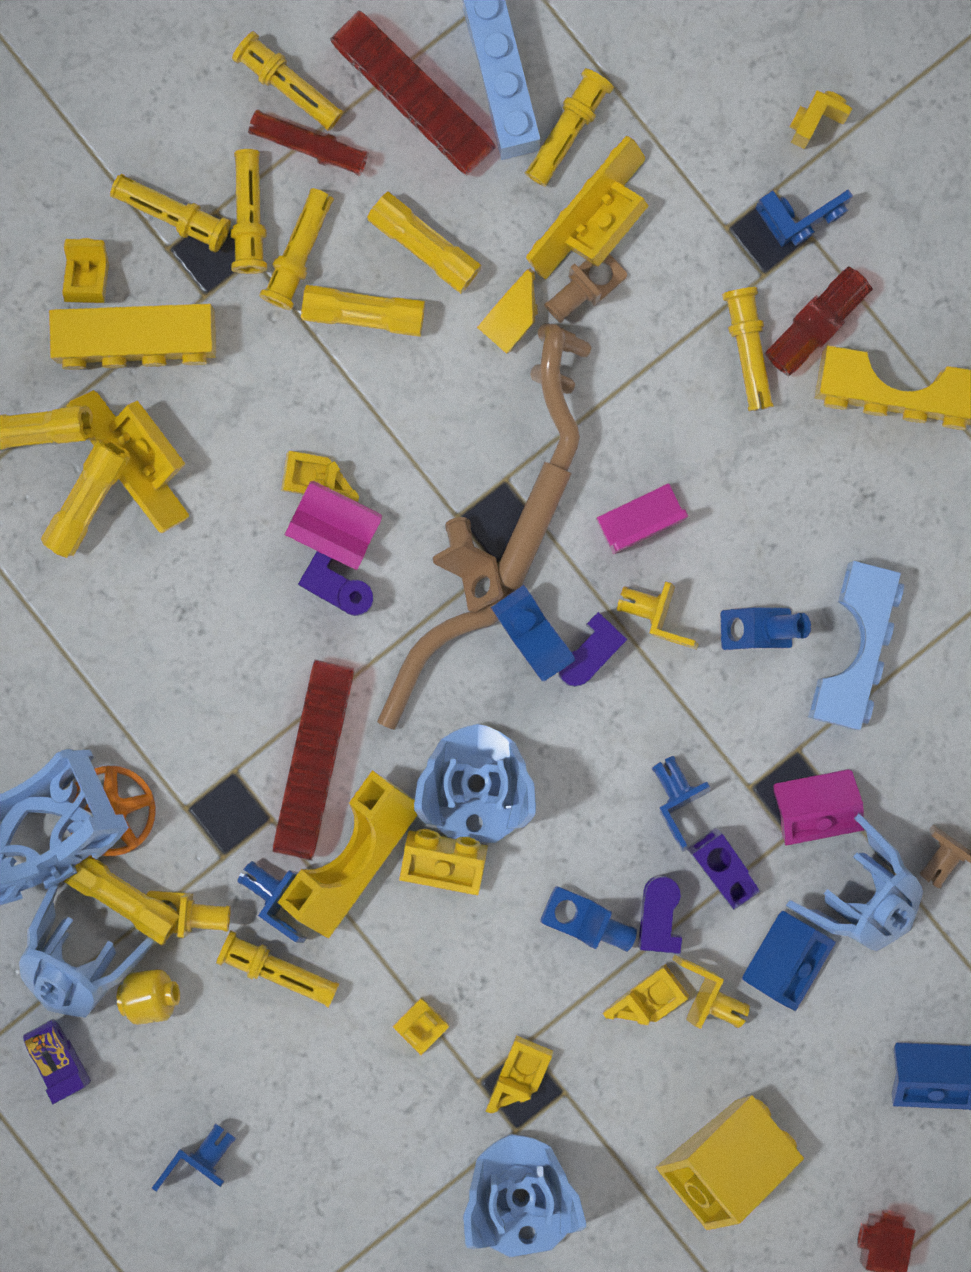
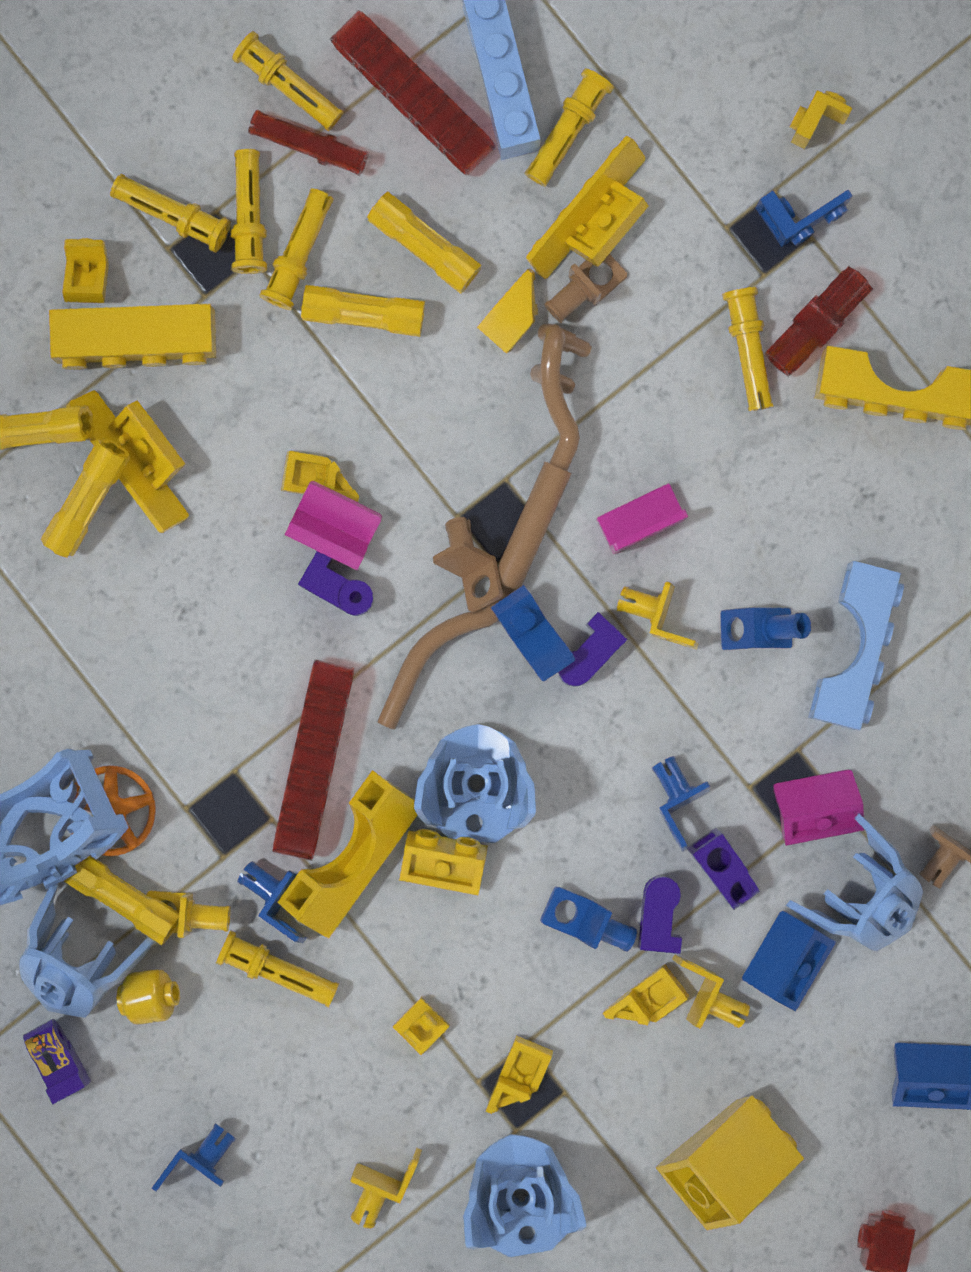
(378, 1188): none -> yellow bracket

